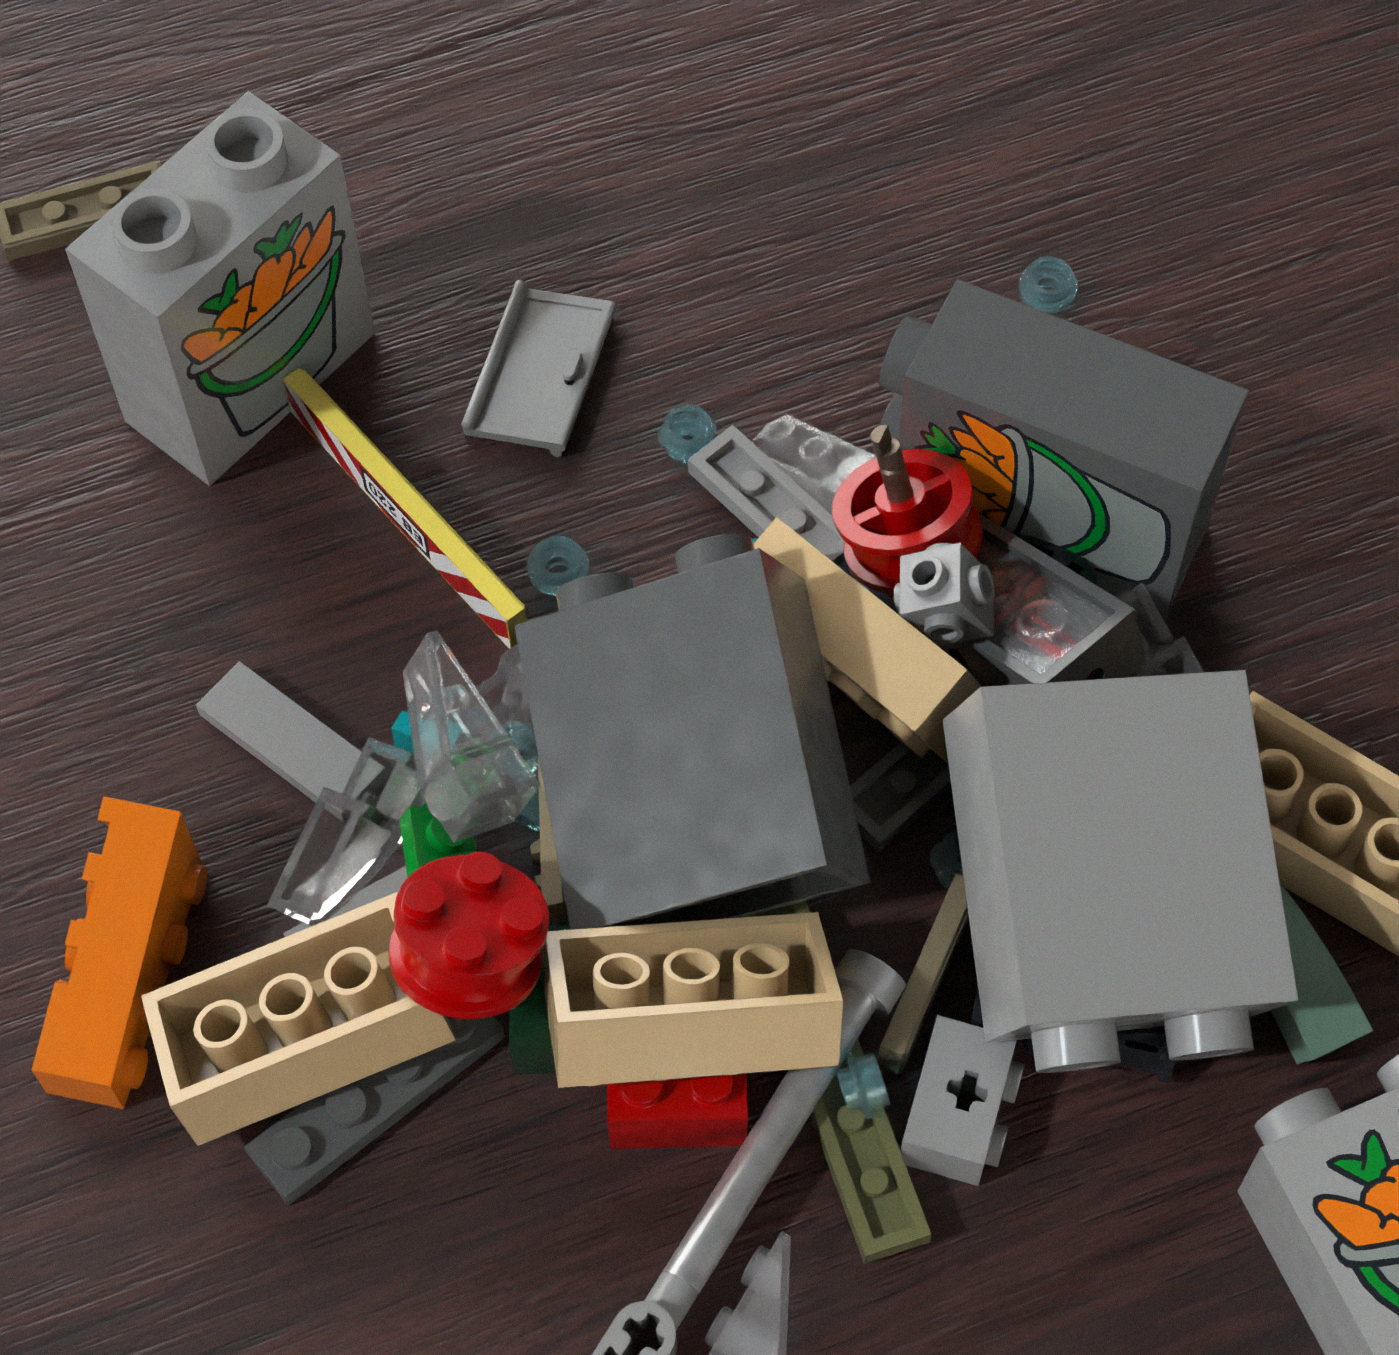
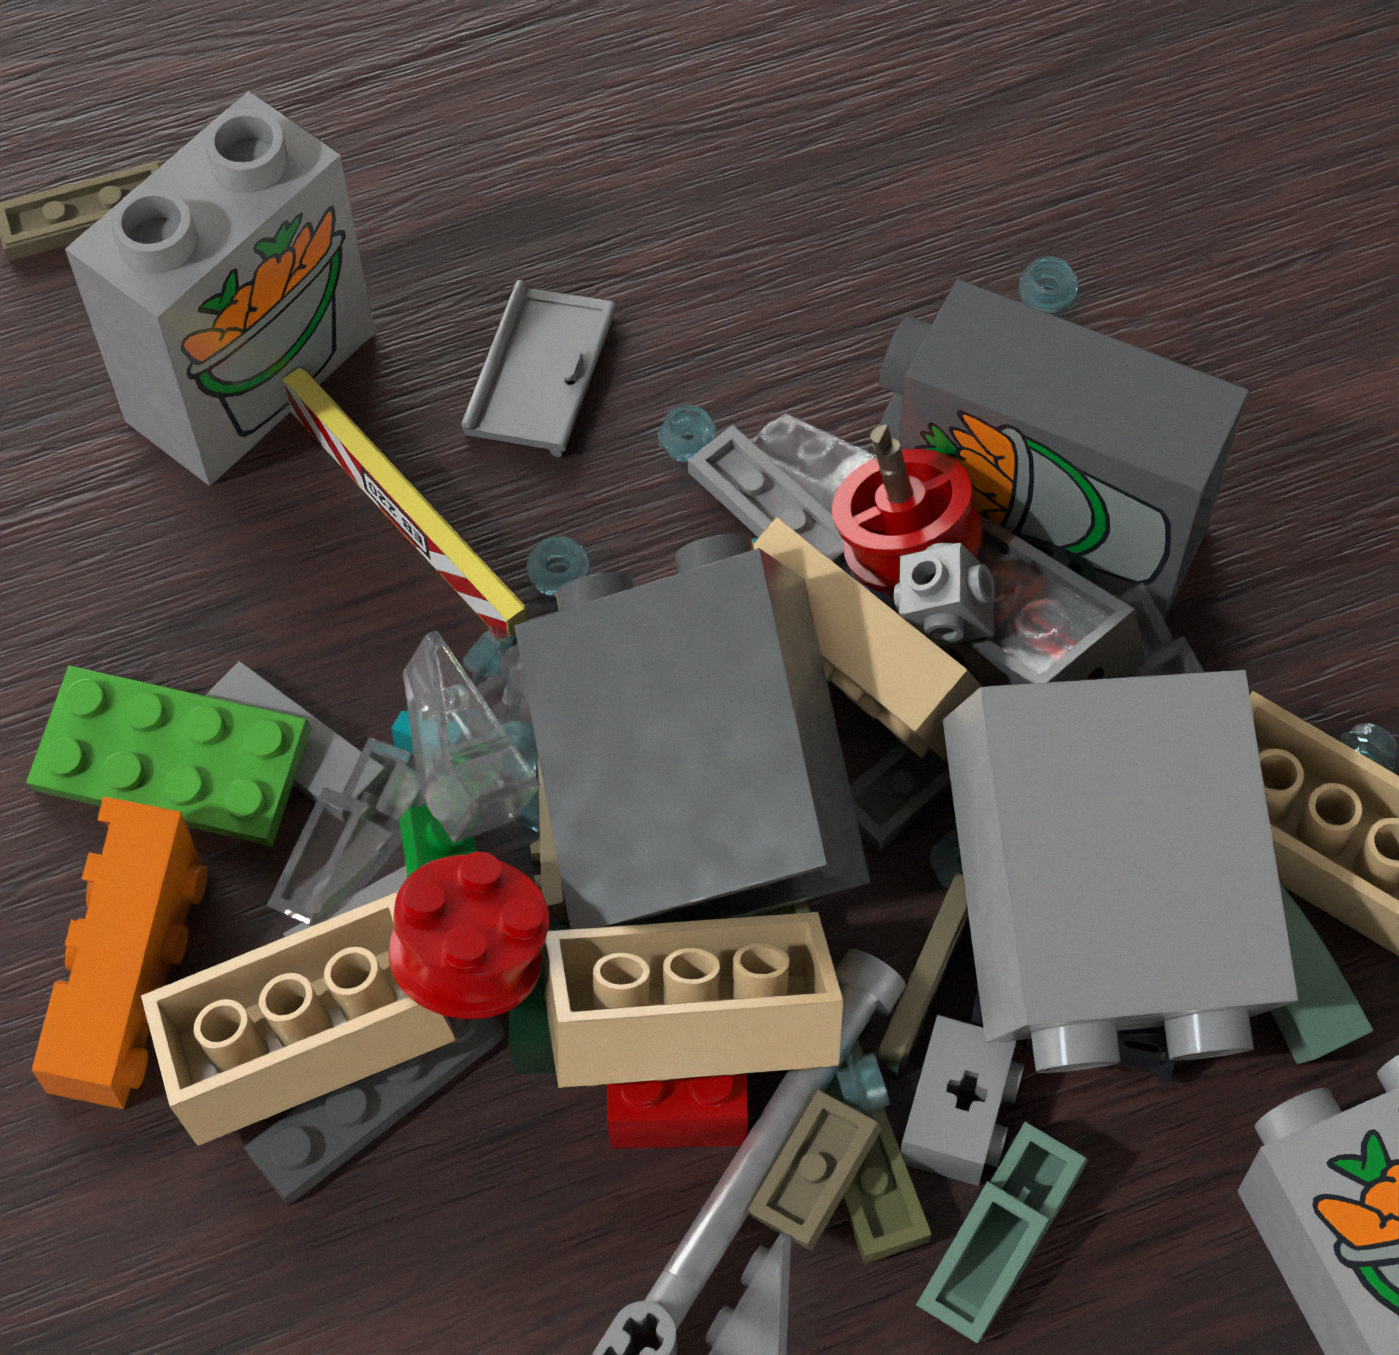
(170, 750): none -> bright green plate
(485, 654): none -> clear light blue plate
(814, 1169): none -> dark tan plate
(1002, 1232): none -> sand green slope
(1373, 743): none -> clear light blue plate

